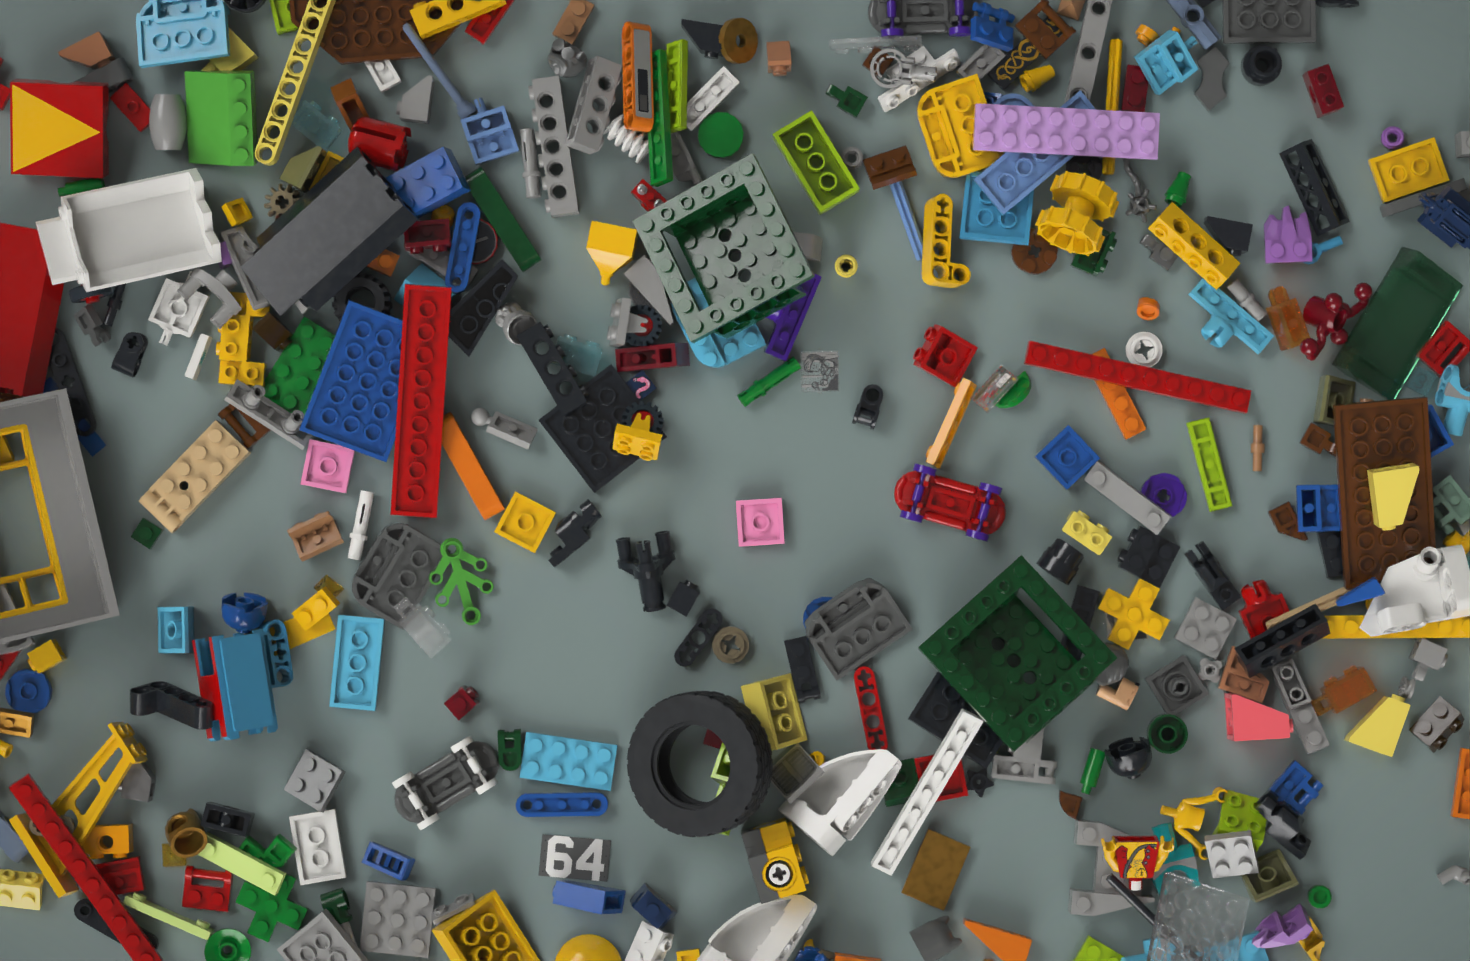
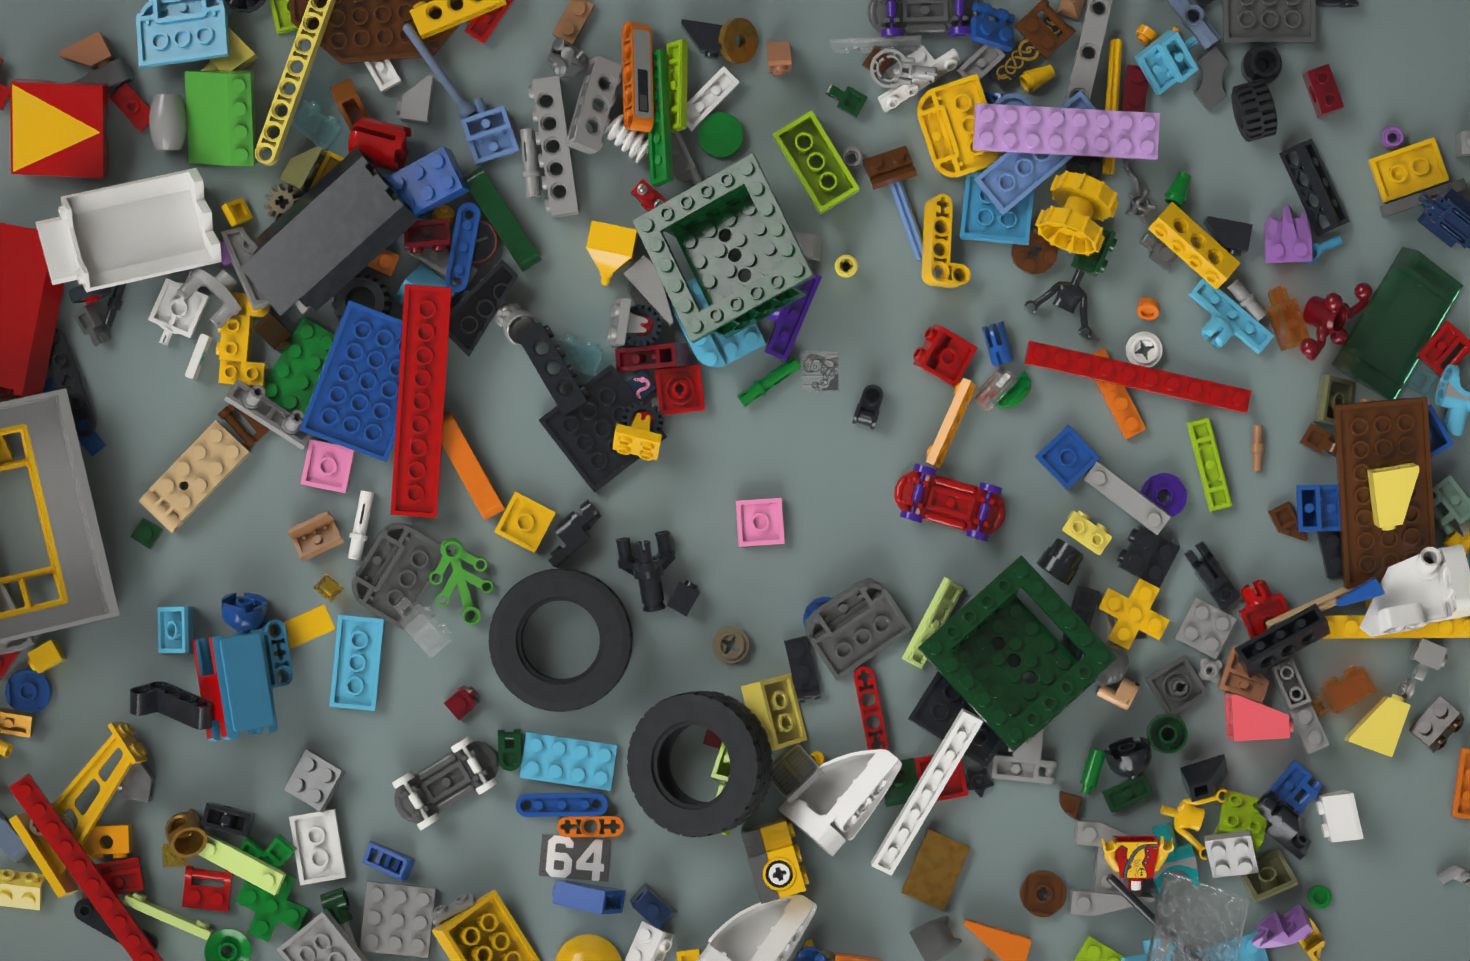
(81, 186): green cylinder -> none
(129, 356): black piece -> none
(315, 608): yellow plate -> none
(505, 427): light grey plate -> none
(509, 654): none -> black tyre
(573, 820): none -> orange beam
(679, 390): none -> red plate
(683, 647): black beam -> none
(934, 618): none -> yellowish green plate
(998, 343): none -> blue arm
(1032, 901): none -> reddish brown plate
(1067, 298): none -> black piece
(1127, 793): none -> dark green plate
(1204, 777): none -> black slope
(1254, 110): none -> black tyre
(1339, 816): none -> white slope

